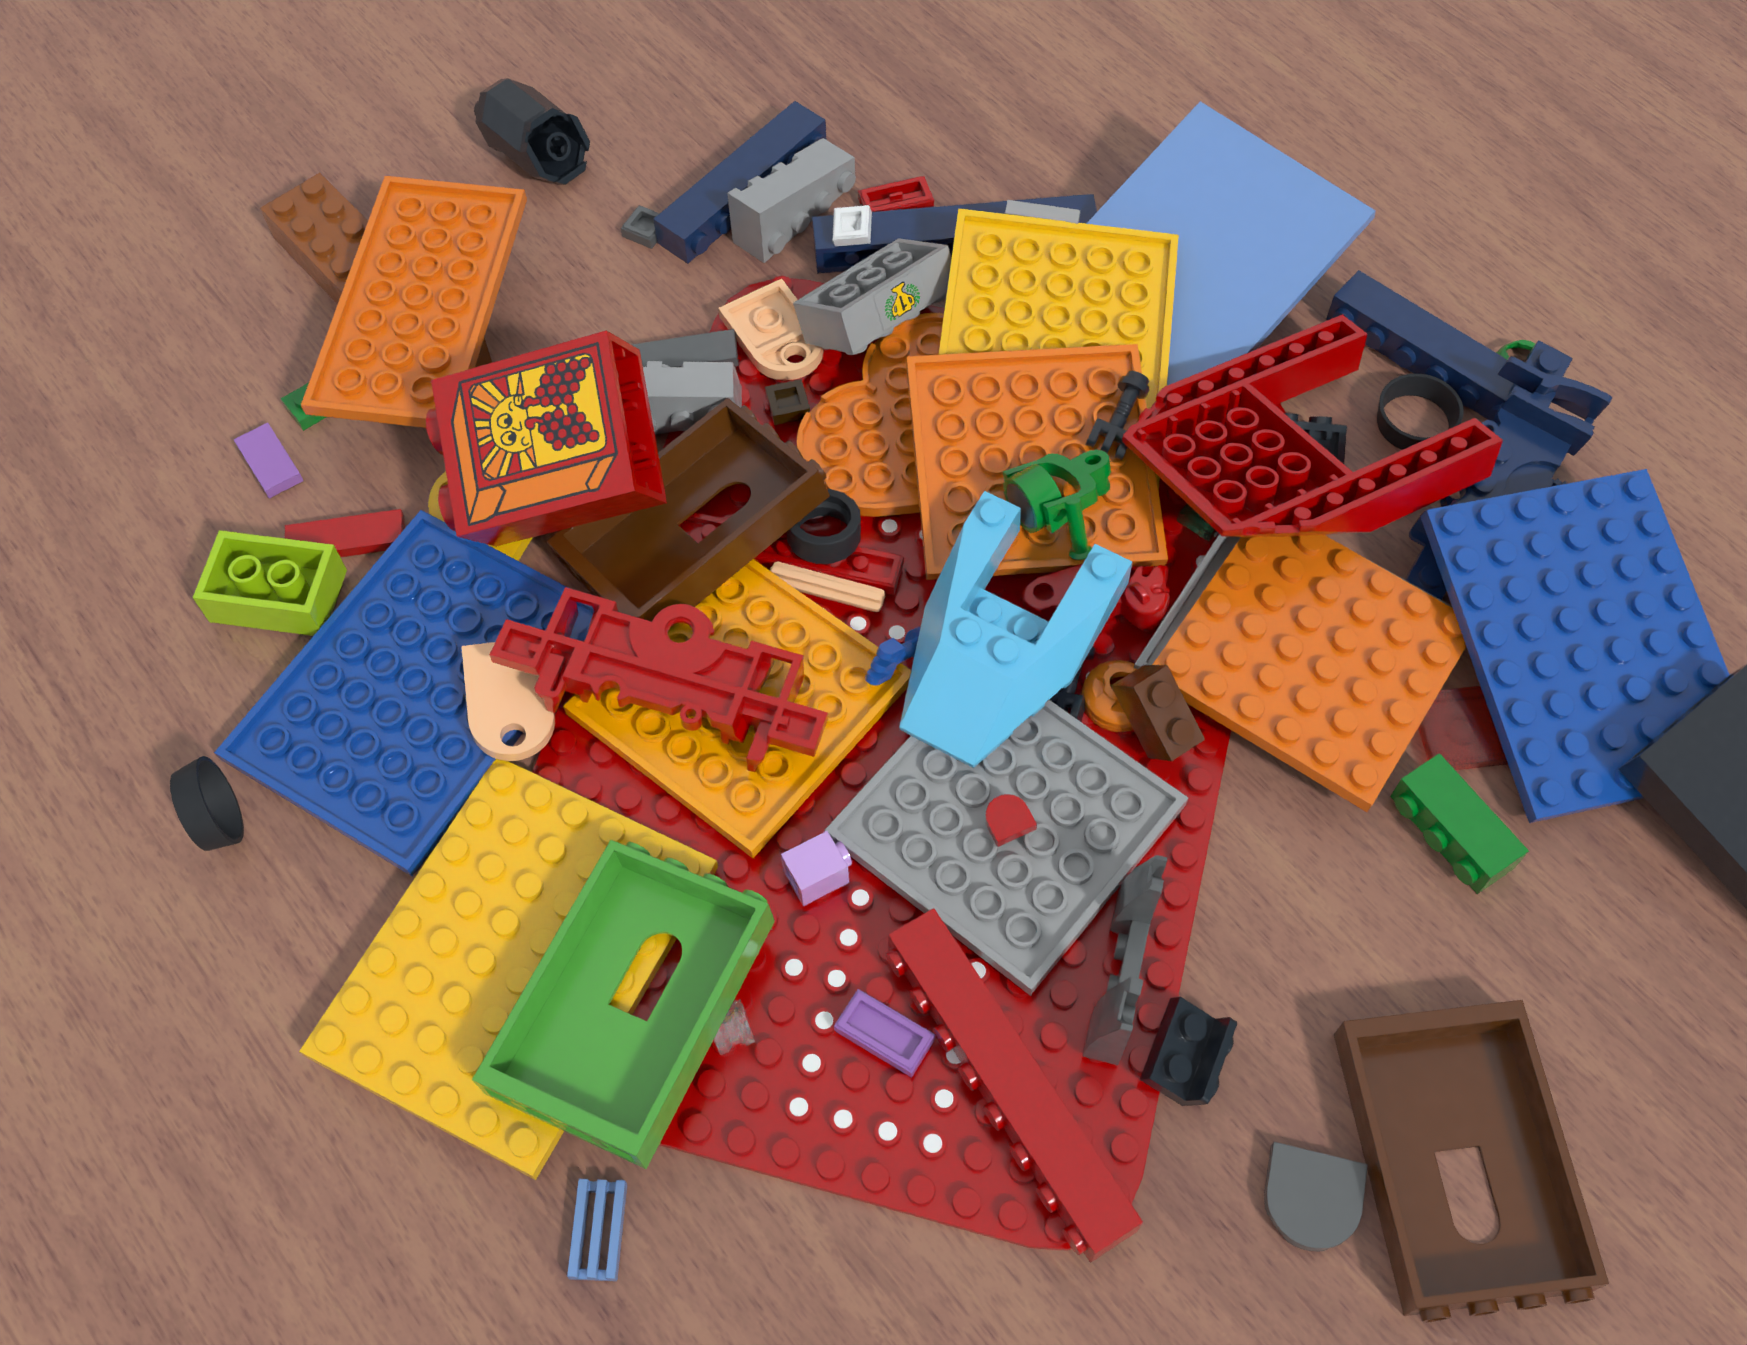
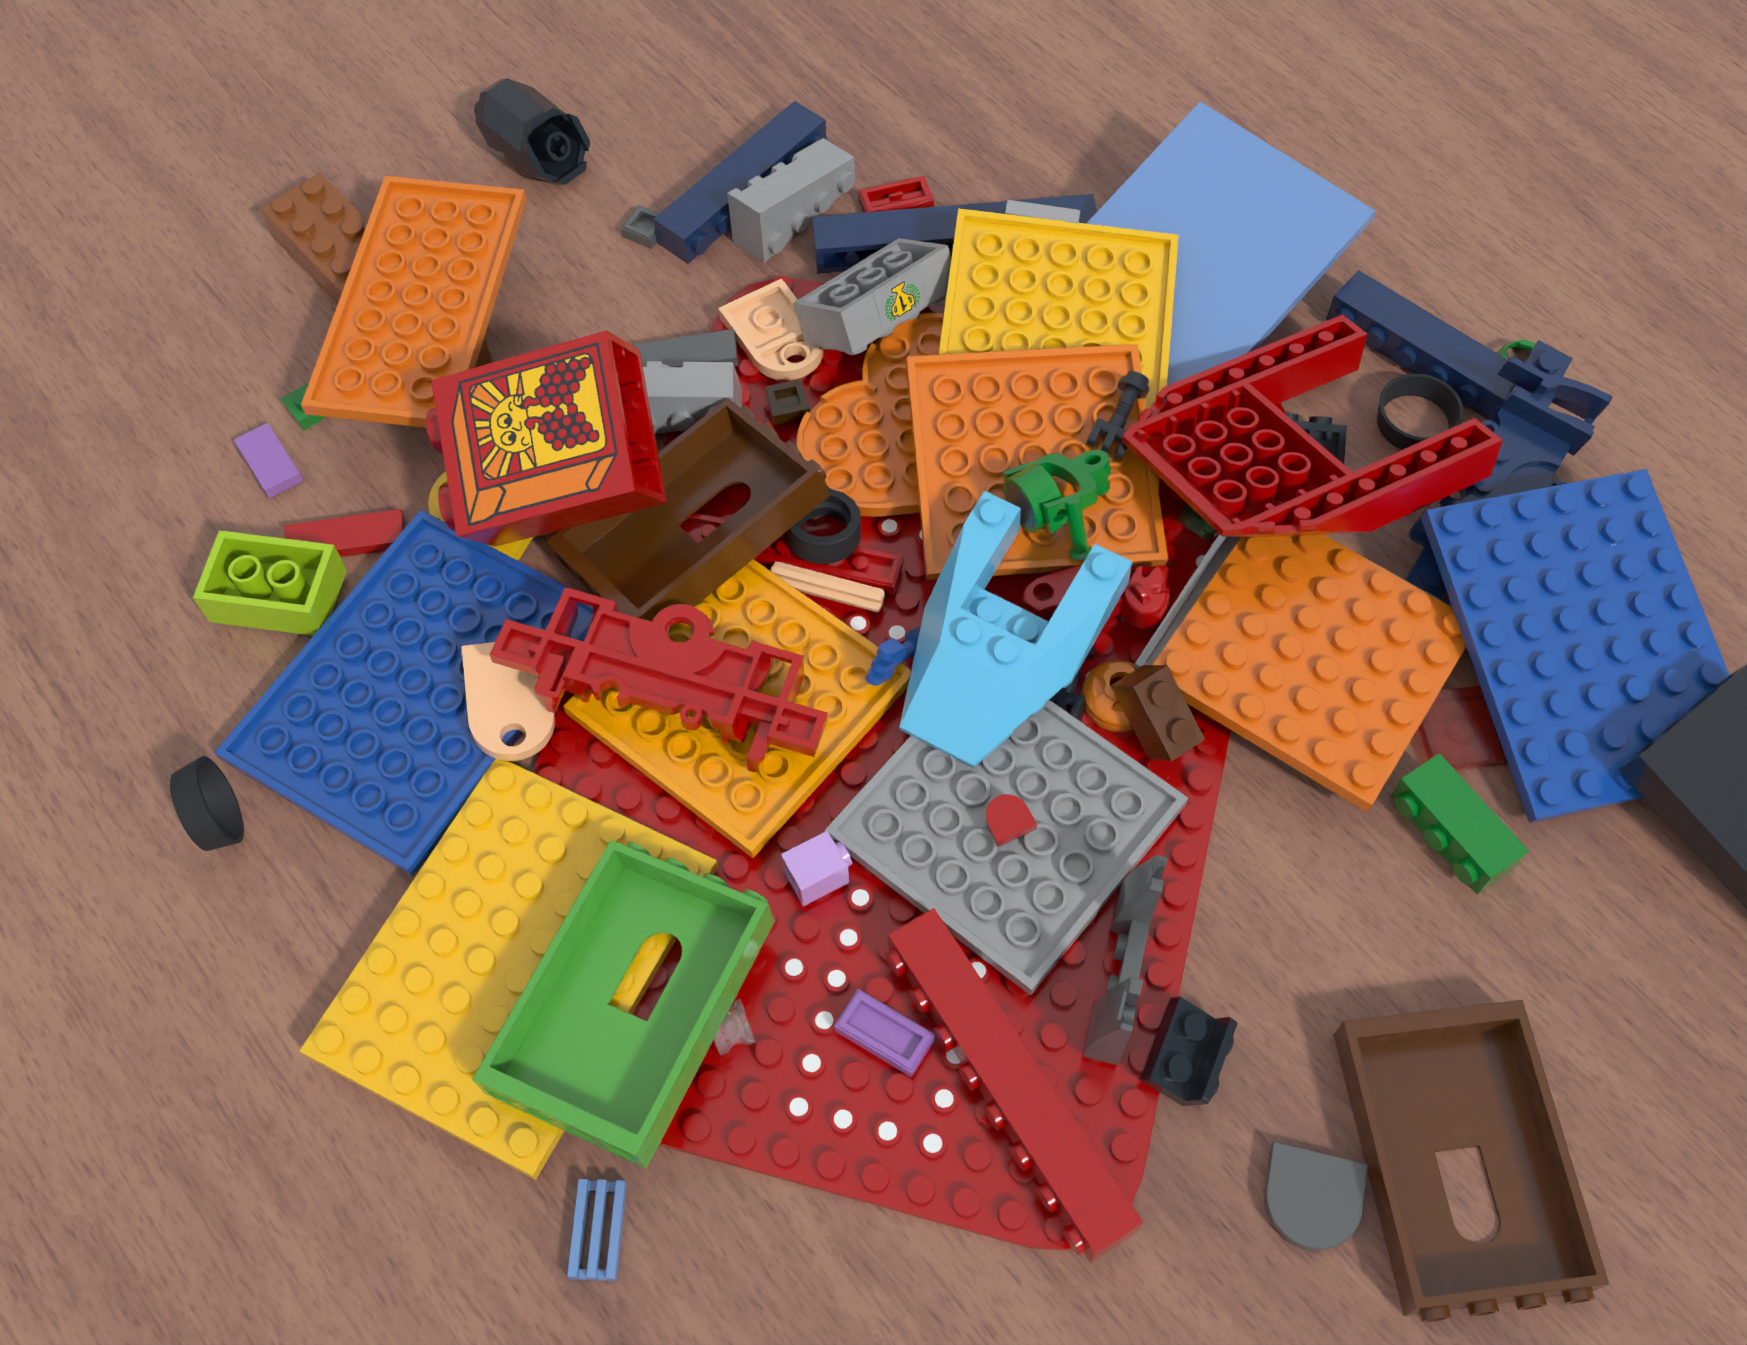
(852, 225): white tile -> none

